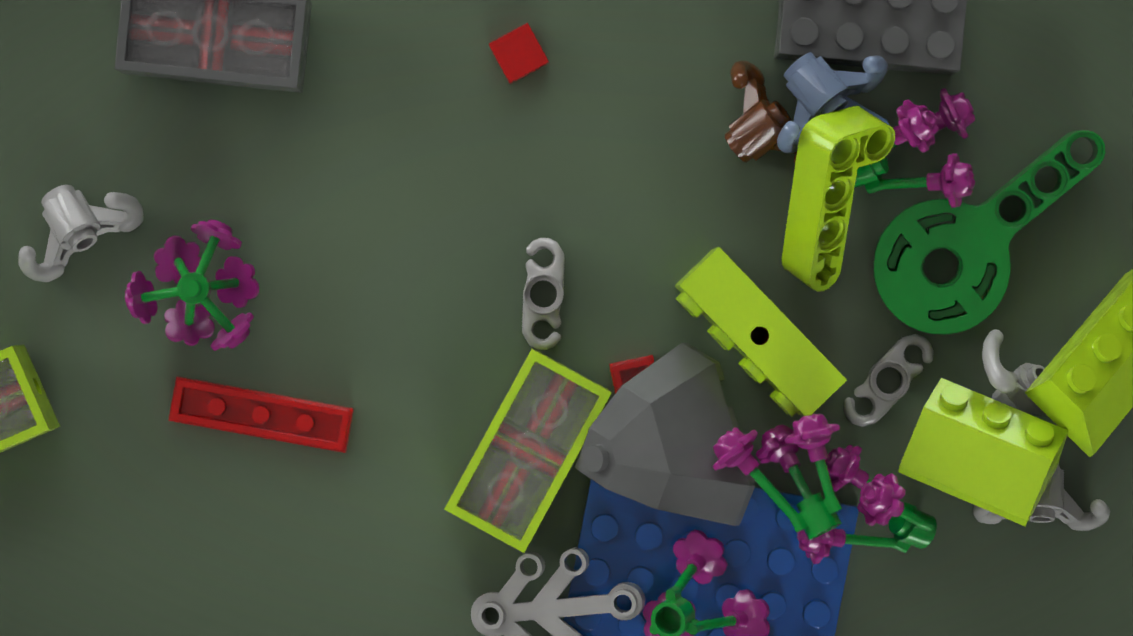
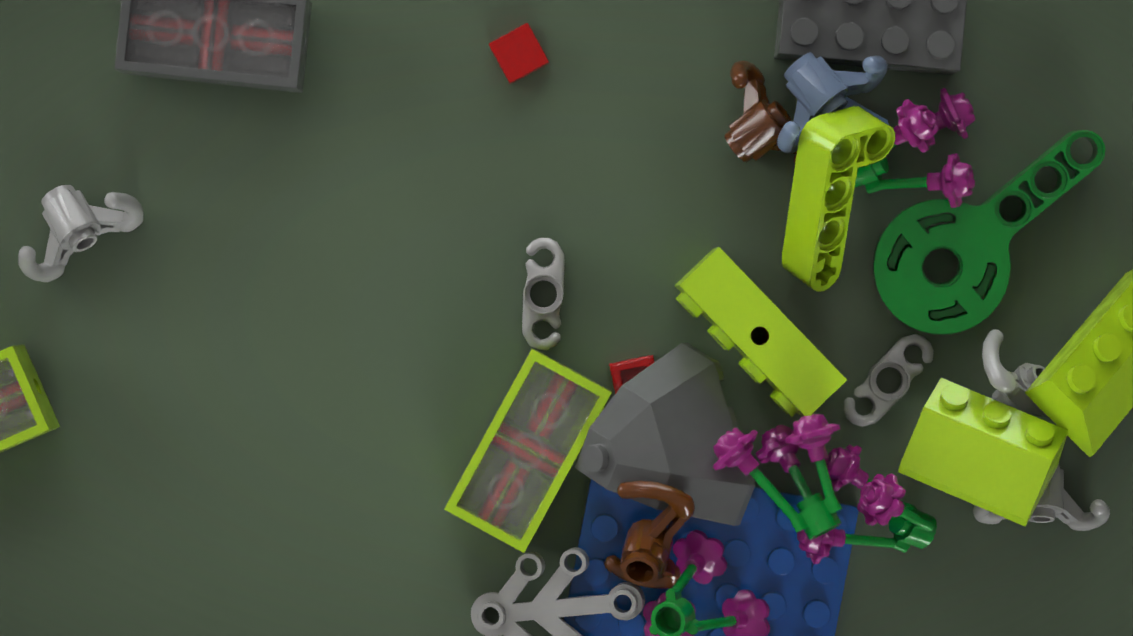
(182, 264): magenta plant -> none
(261, 414): red tile -> none
(649, 542): none -> reddish brown piece

